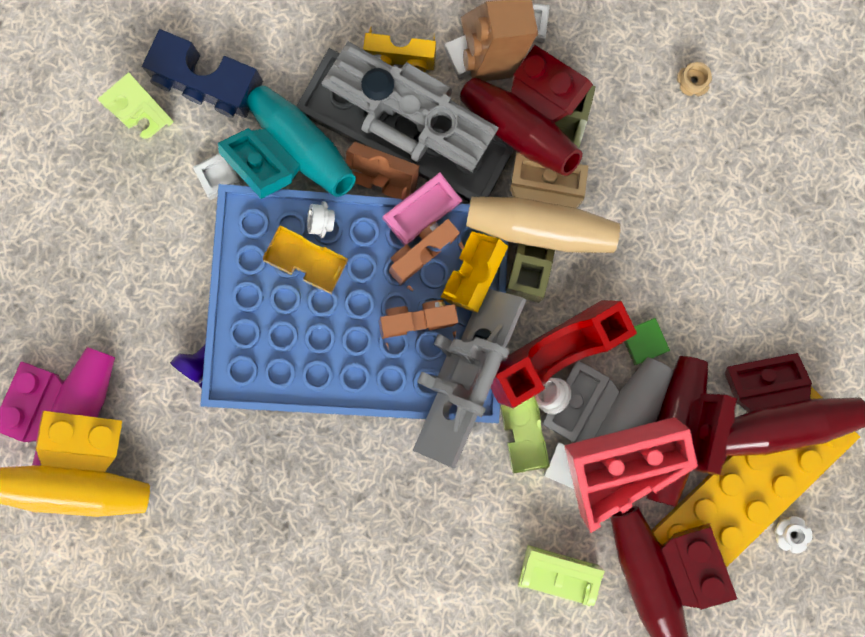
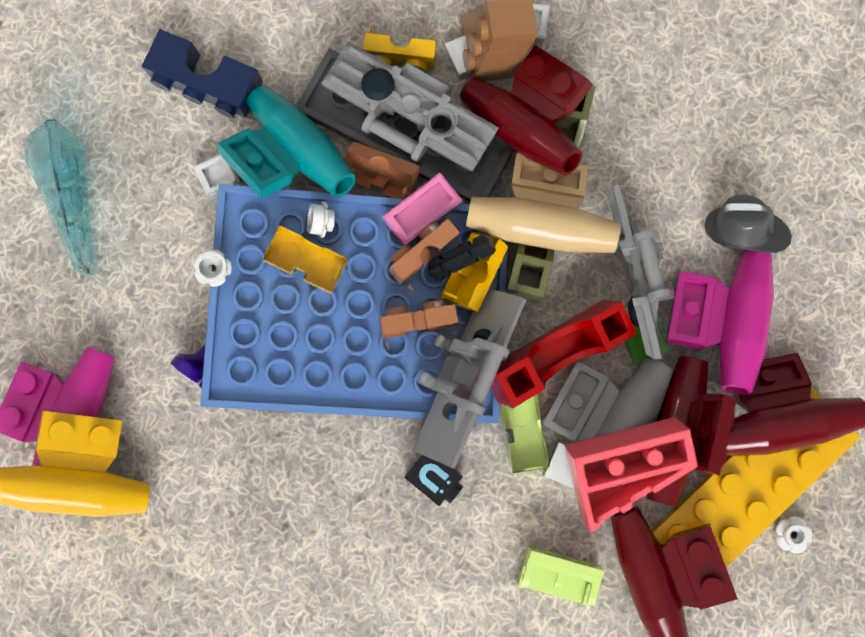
(59, 172): none -> clear light blue wedge
(132, 103): yellowish green hinge -> none
(205, 260): none -> white plate
(435, 480): none -> black brick
(461, 257): none -> black axle
(554, 397): white plate -> none
(642, 254): none -> light grey piece
(701, 73): tan plate -> none
(733, 317): none -> dark pink plate
(747, 225): none -> dark grey piece

